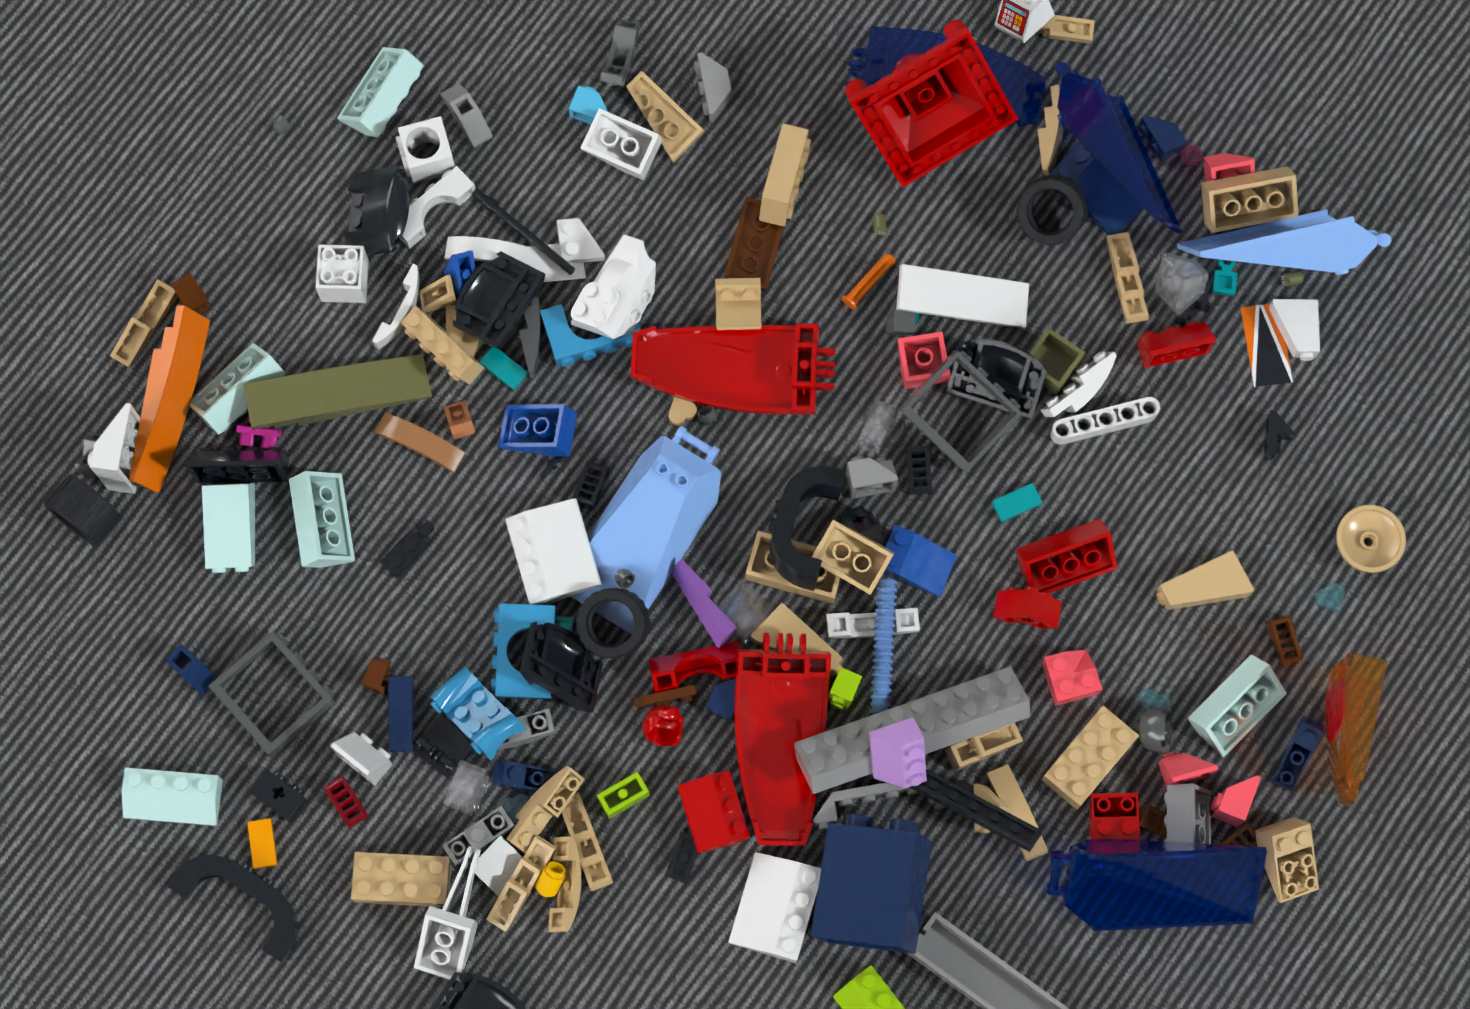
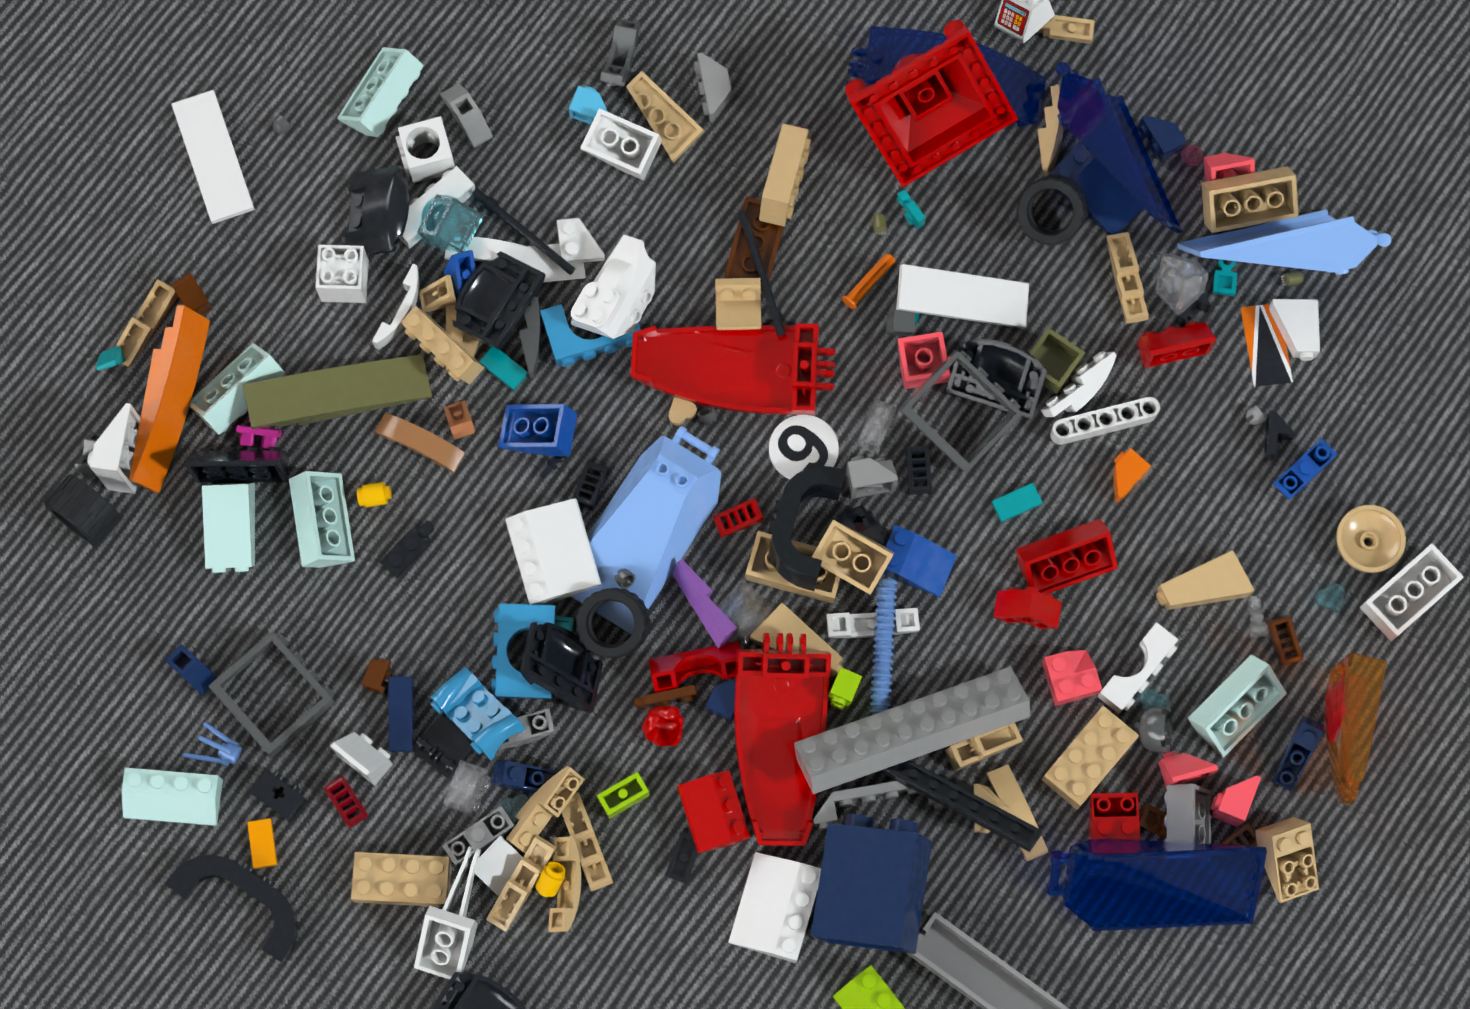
(110, 358): none -> teal slope
(212, 156): none -> white tile
(229, 752): none -> medium blue plant
(373, 494): none -> yellow brick
(449, 224): none -> clear light blue slope
(735, 511): none -> red slope
(774, 313): none -> black bar
(802, 444): none -> white sticker
(898, 754): lavender slope -> none
(912, 212): none -> teal plate
(1128, 472): none -> orange slope
(1155, 646): none -> white arch
(1256, 414): none -> light grey hinge
(1258, 627): none -> clear piece
(1305, 469): none -> blue slope
(1411, 592): none -> white brick

